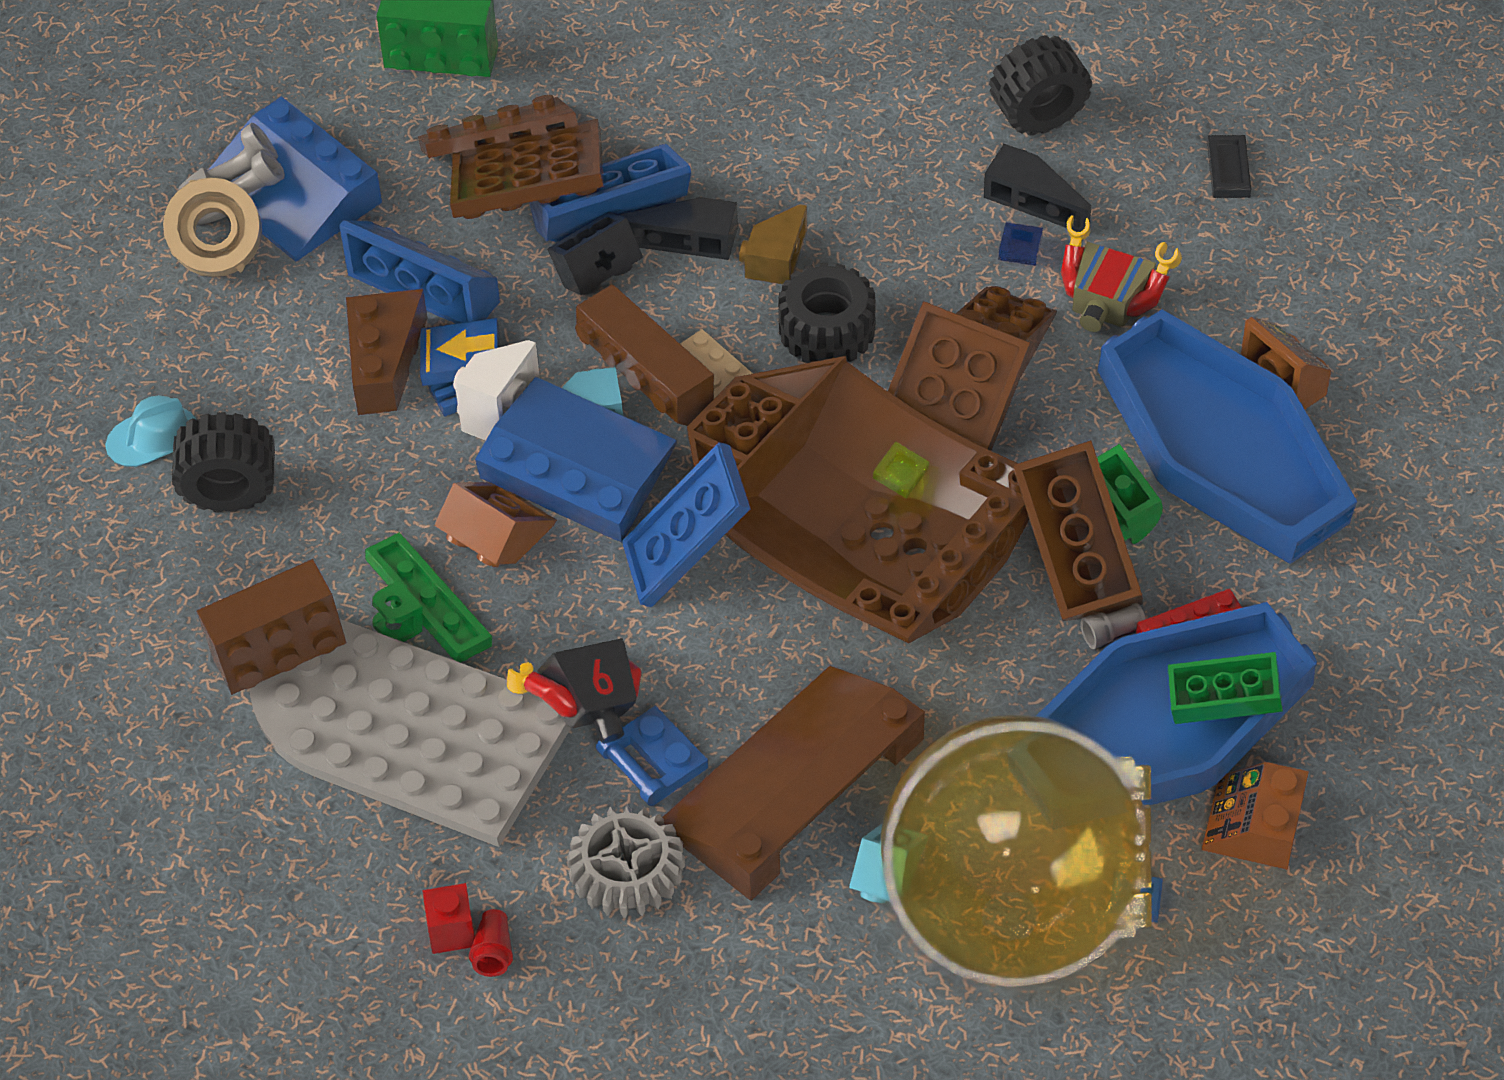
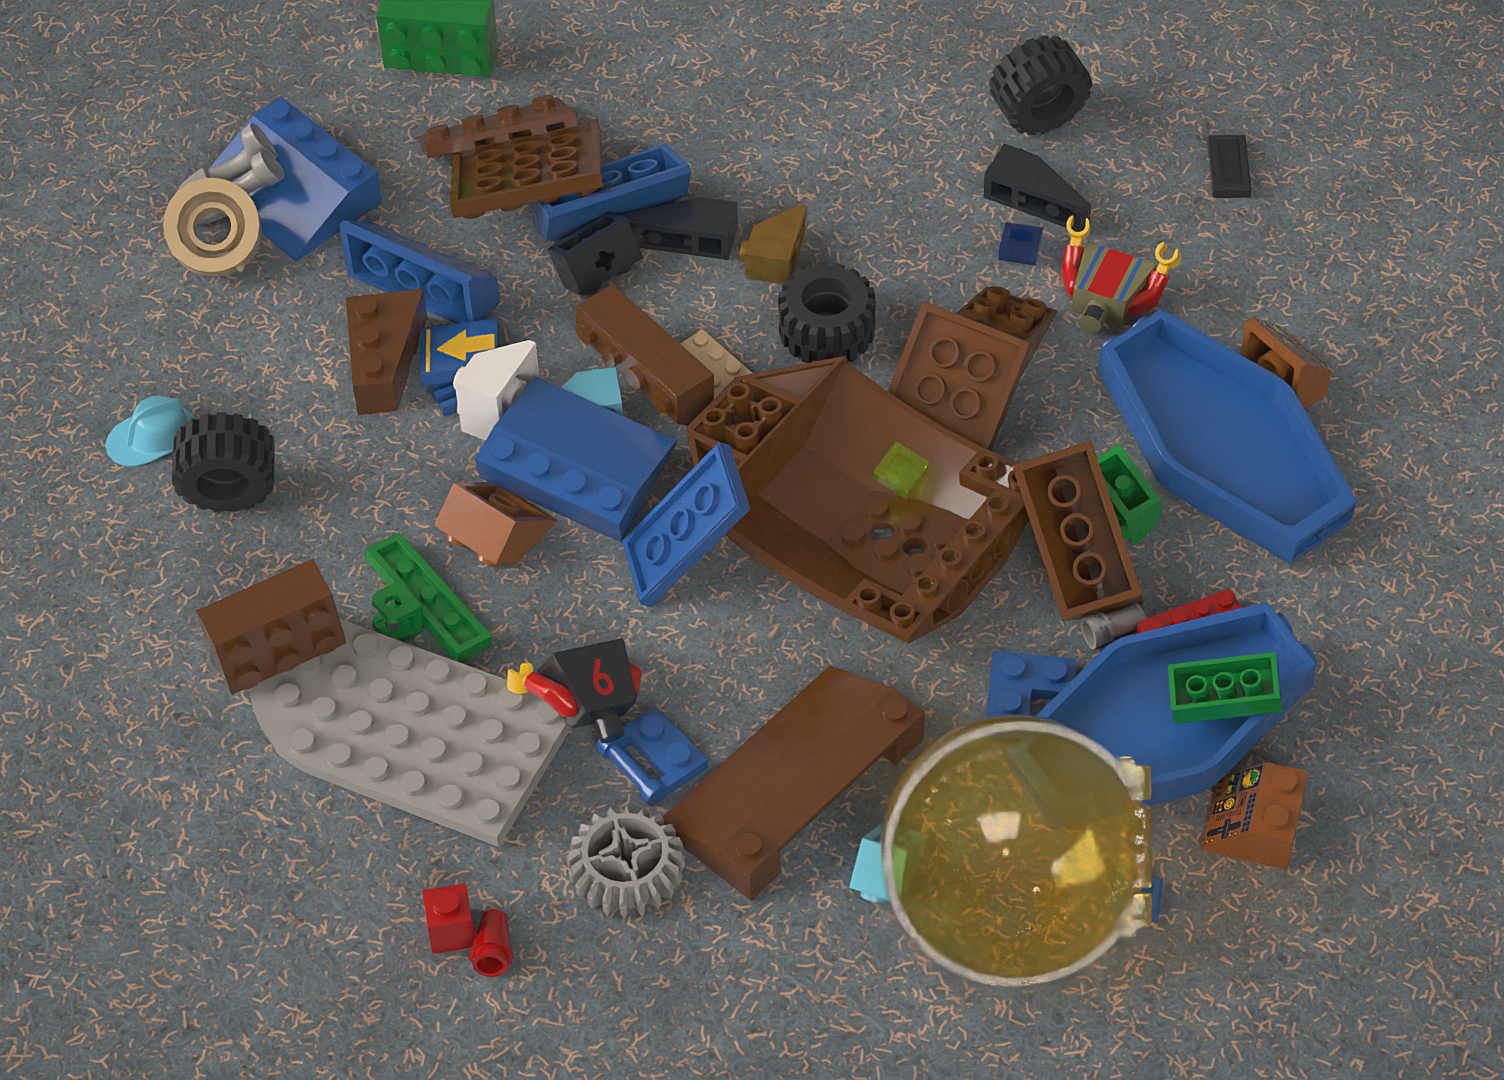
(1020, 677): none -> blue plate

